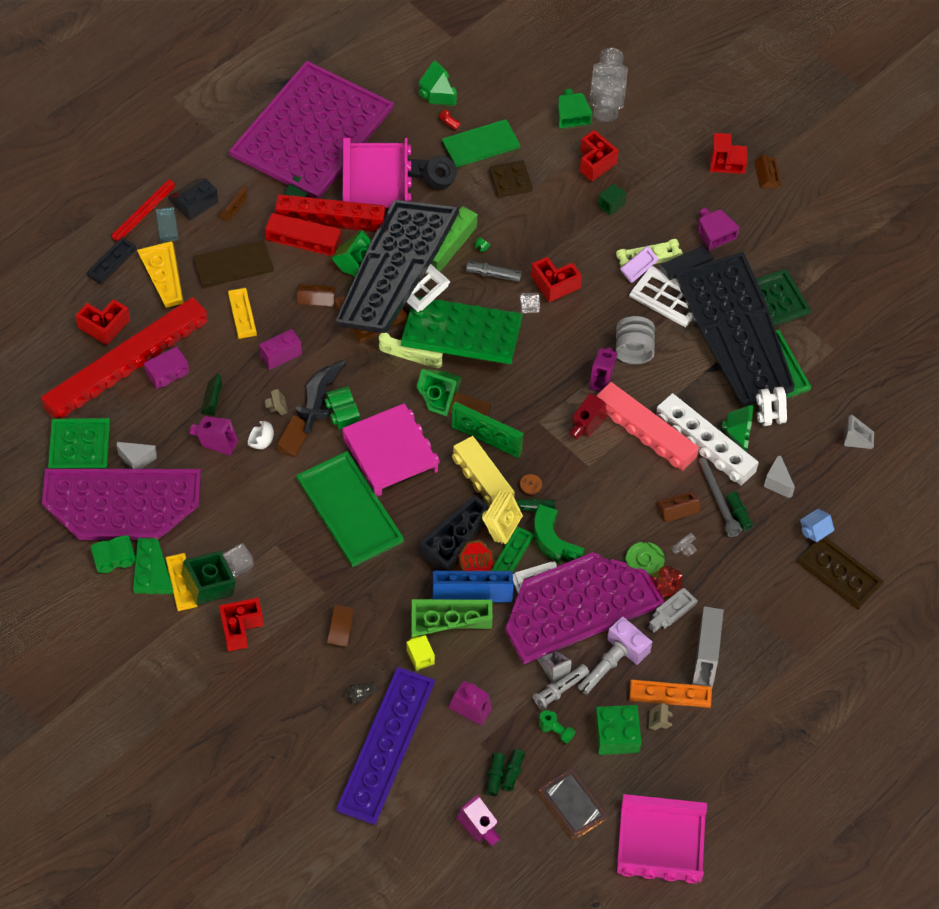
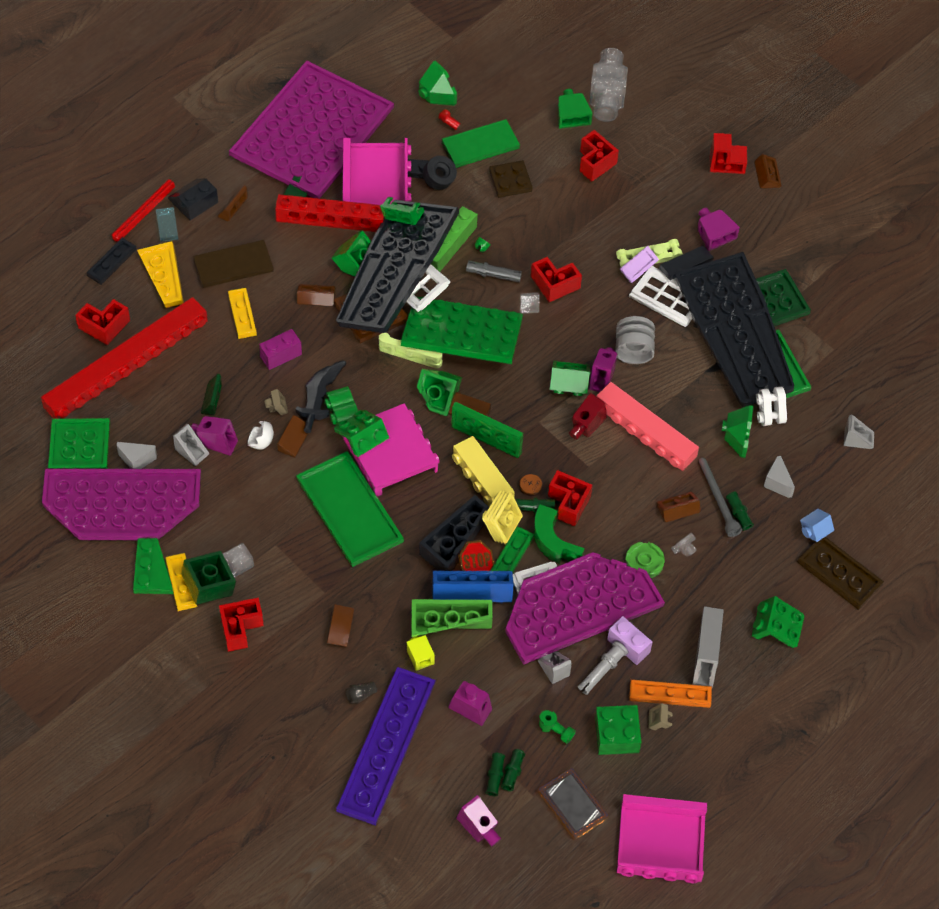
(113, 554): green brick -> none
(166, 367): magenta brick -> none
(189, 445): none -> light grey slope
(303, 234): red brick -> none
(363, 431): none -> green bracket
(400, 212): none -> green hinge
(555, 693): light grey pin -> none
(570, 378): none -> slope
(572, 494): none -> red brick
(612, 199): dark green brick -> none
(667, 580): clear red brick -> none
(672, 610): light grey hinge -> none
(717, 441): white brick -> none
(778, 620): none -> green bracket

